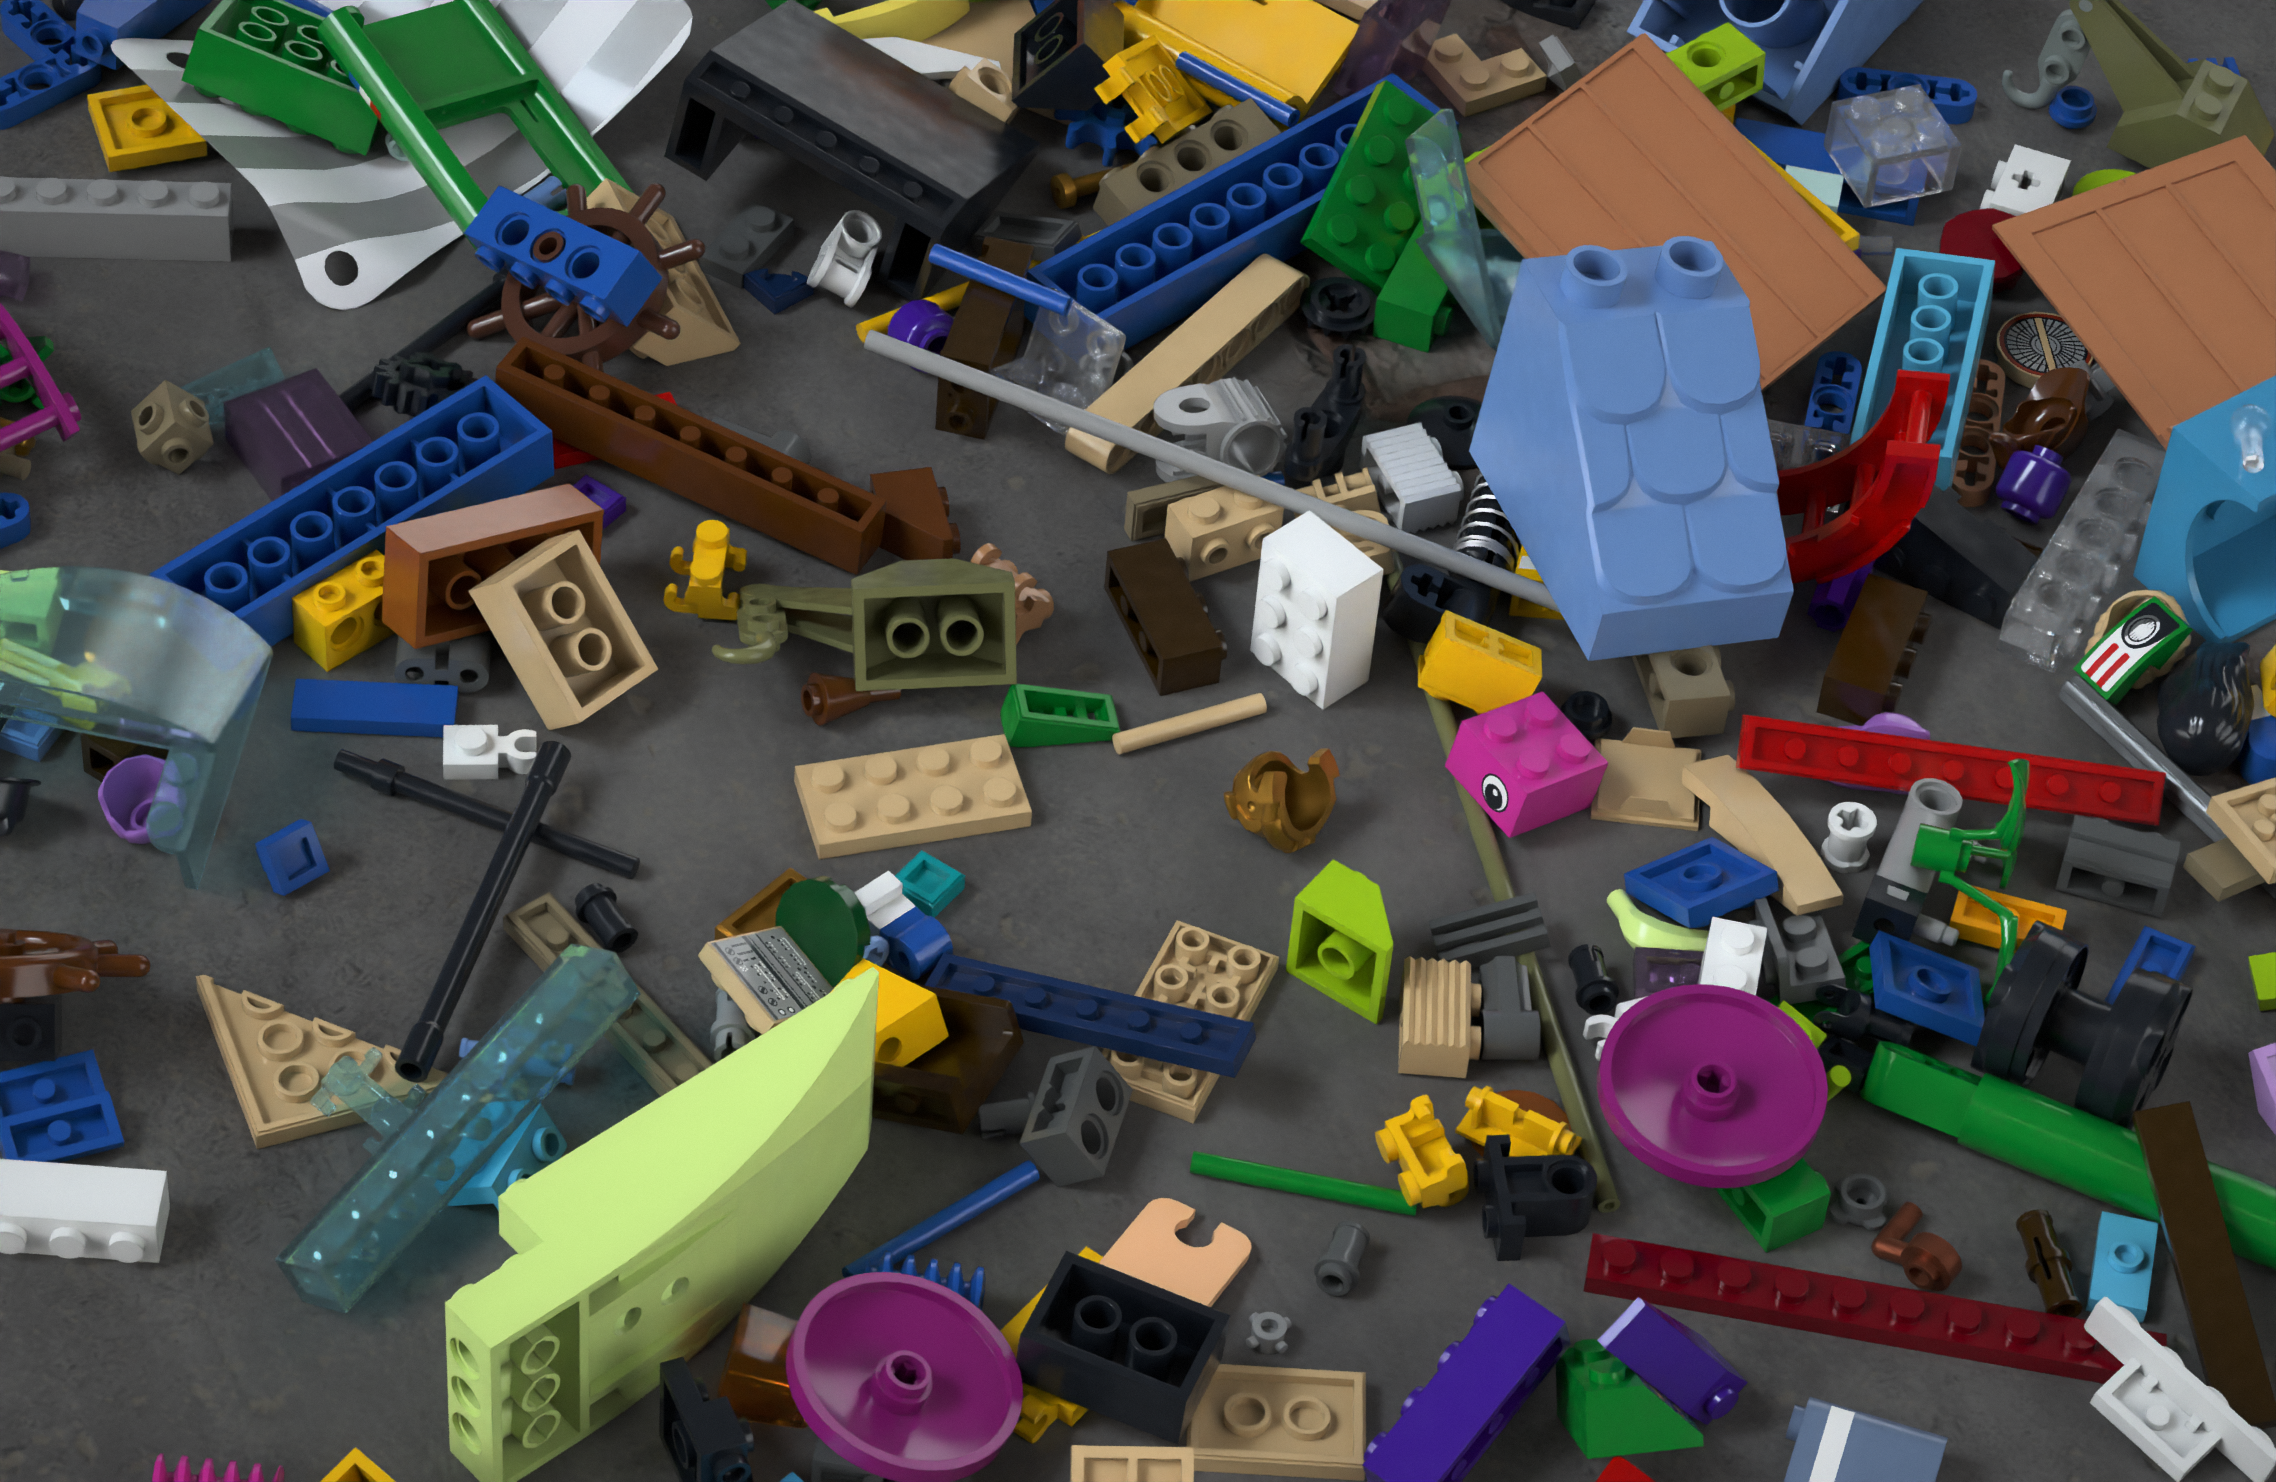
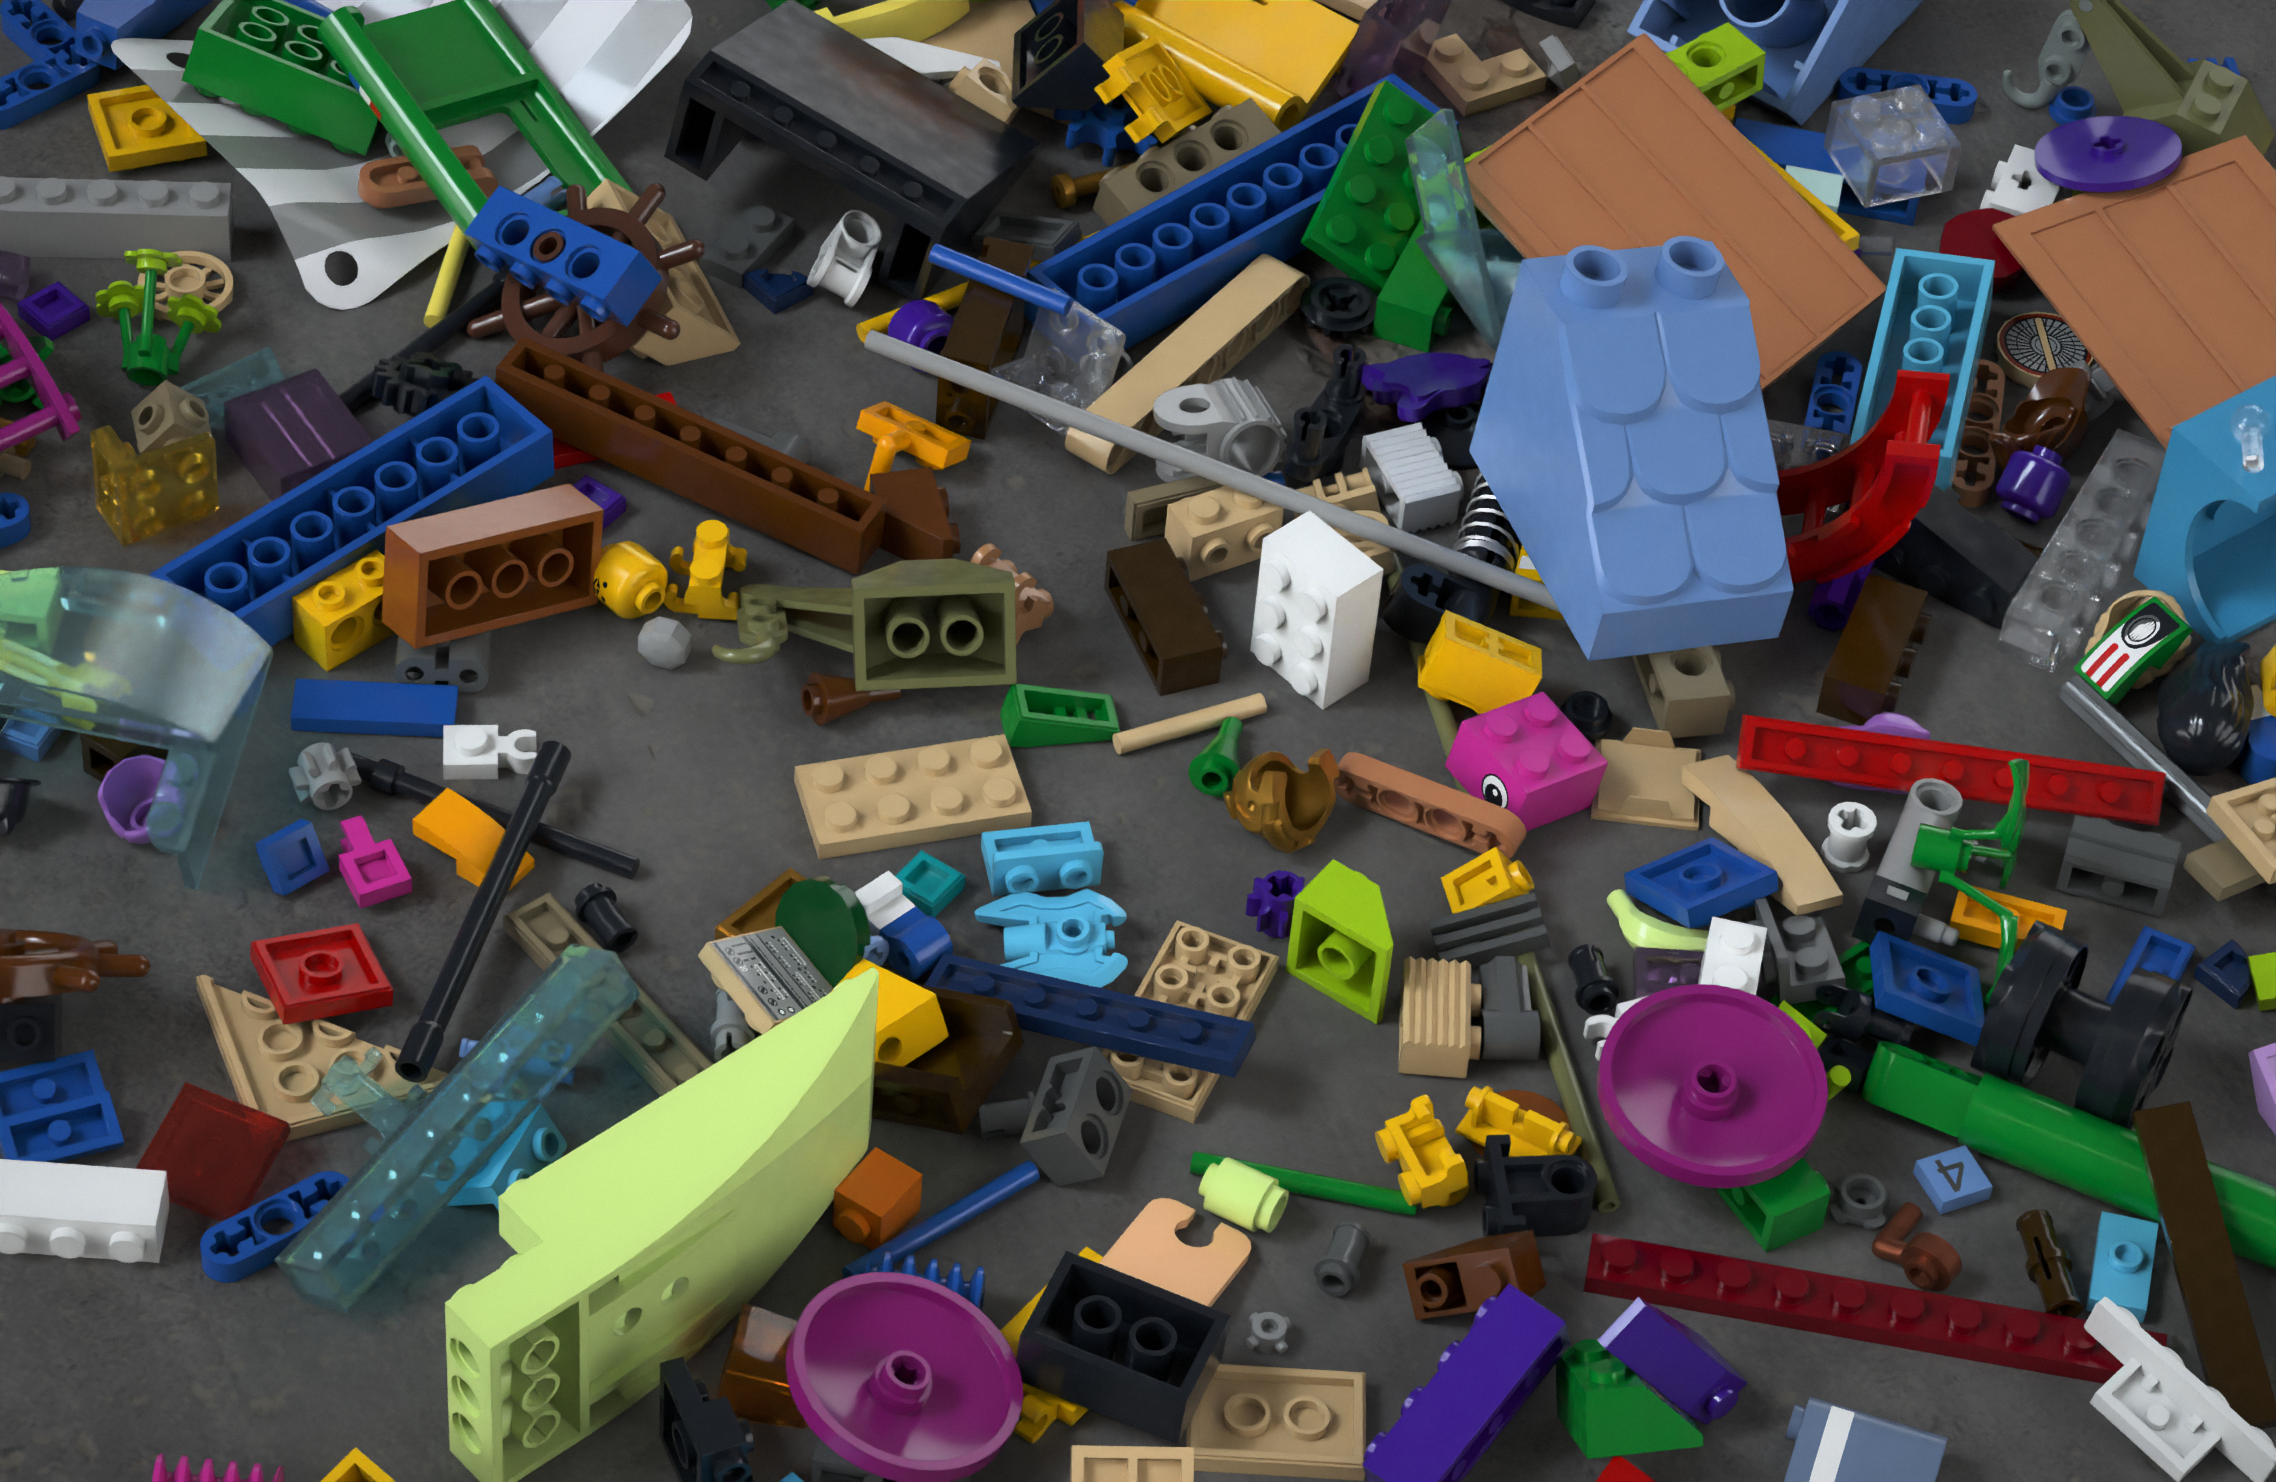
(53, 311): none -> dark purple tile
(148, 357): none -> plant
(154, 489): none -> clear yellow bracket
(192, 280): none -> tan wheel
(214, 1151): none -> clear red tile
(263, 1247): none -> blue beam
(321, 973): none -> red plate
(325, 776): none -> light grey gear
(371, 868): none -> dark pink plate
(397, 183): none -> nougat plate
(447, 278): none -> light yellow bar
(464, 834): none -> light orange slope
(563, 630): tan brick -> none
(630, 580): none -> yellow head
(664, 642): none -> light grey tile
(877, 1199): none -> orange brick
(901, 430): none -> light orange plate
(1042, 858): none -> medium azure bracket
(1059, 935): none -> medium azure piece
(1219, 761): none -> green cone
(1237, 88): blue piece -> none
(1243, 1195): none -> yellowish green brick
(1274, 902): none -> dark purple gear
(1427, 382): none -> dark purple tile
(1428, 805): none -> nougat beam
(1471, 1272): none -> reddish brown slope
(1486, 881): none -> yellow bracket
(1952, 1179): none -> medium blue tile
(2108, 153): none -> dark purple piece
(2226, 973): none -> dark blue tile

